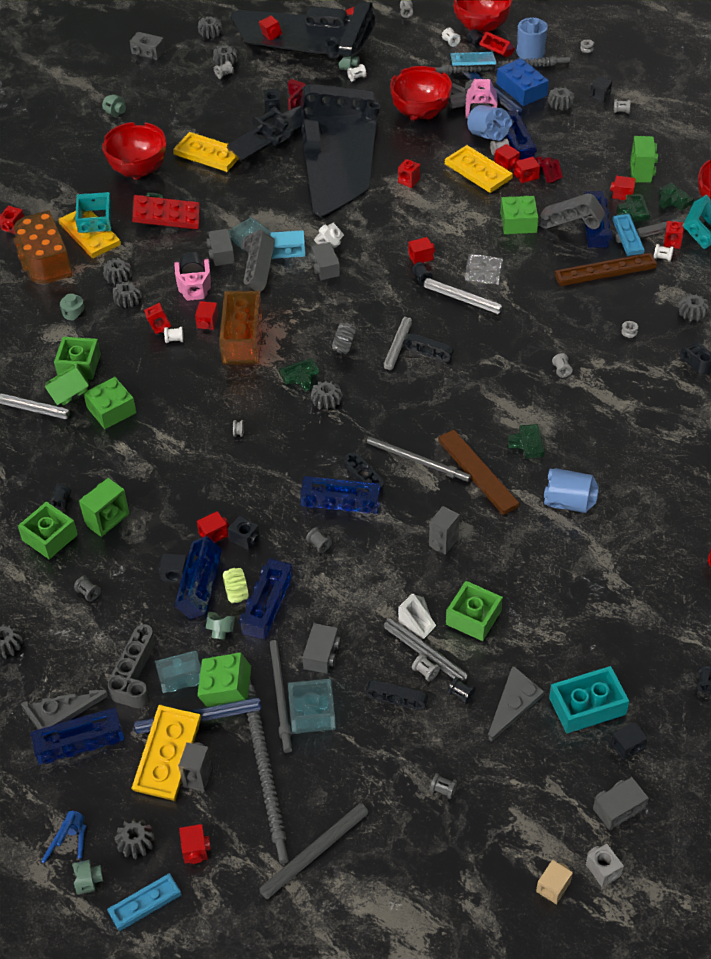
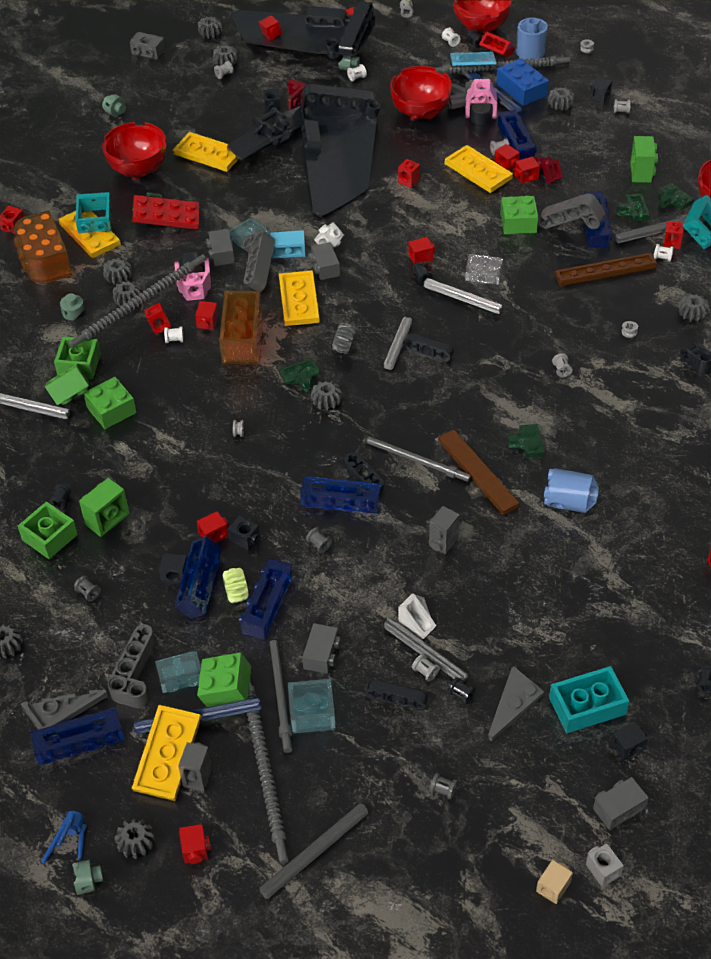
(88, 333): none -> dark grey hose
(144, 902): dark azure tile -> none
(219, 625): sand green piece -> none
(299, 298): none -> yellow plate
(474, 610): bright green brick -> none
(489, 122): medium blue cylinder -> none
(622, 187): red brick -> none
(628, 235): dark azure tile -> none

